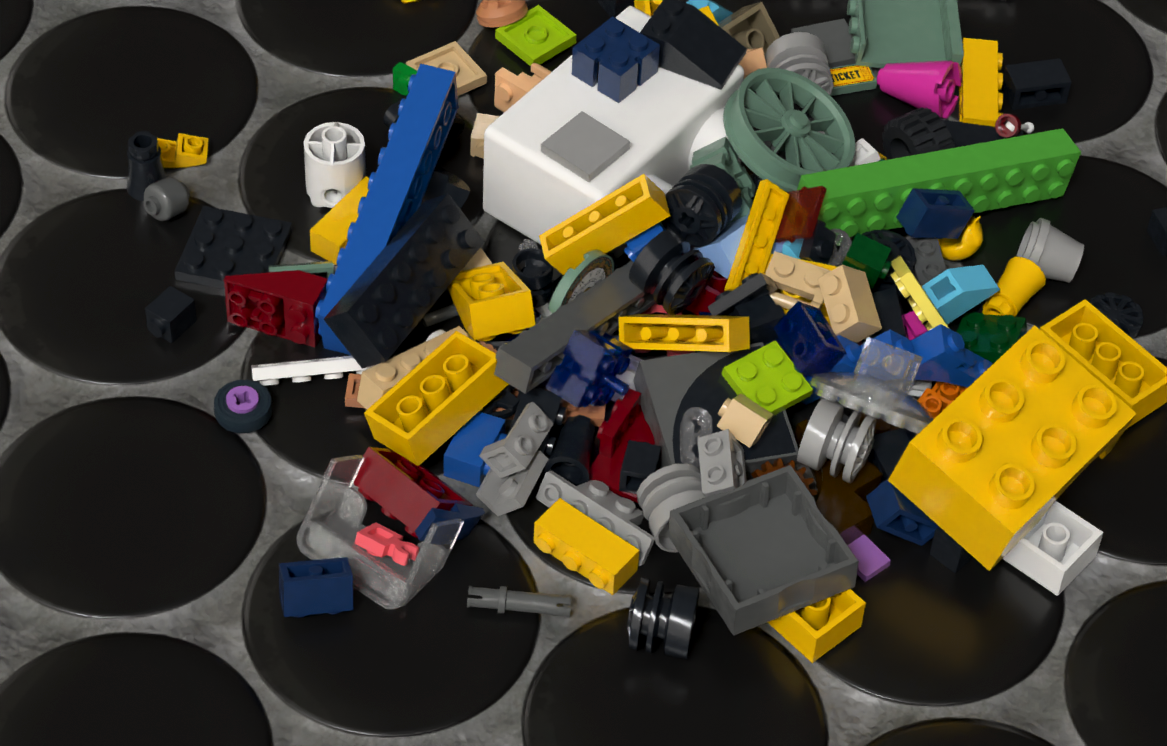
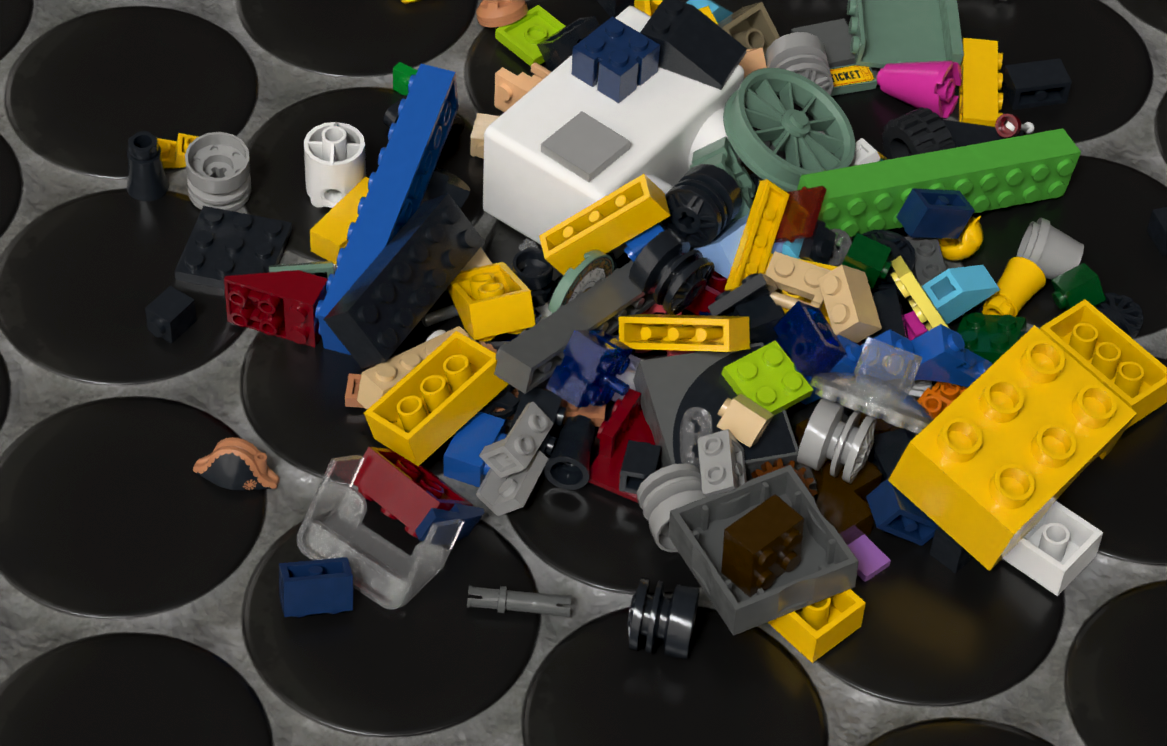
(166, 198): dark grey head -> none
(218, 171): none -> light grey wheel
(237, 466): none -> hat
(242, 406): black wheel -> none
(302, 370): white plate -> none
(382, 541): coral plate -> none
(455, 59): tan plate -> none
(560, 45): none -> black brick
(586, 546): yellow brick -> none
(602, 506): light grey bracket -> none
(762, 545): none -> dark brown brick
(1076, 286): none -> dark green brick

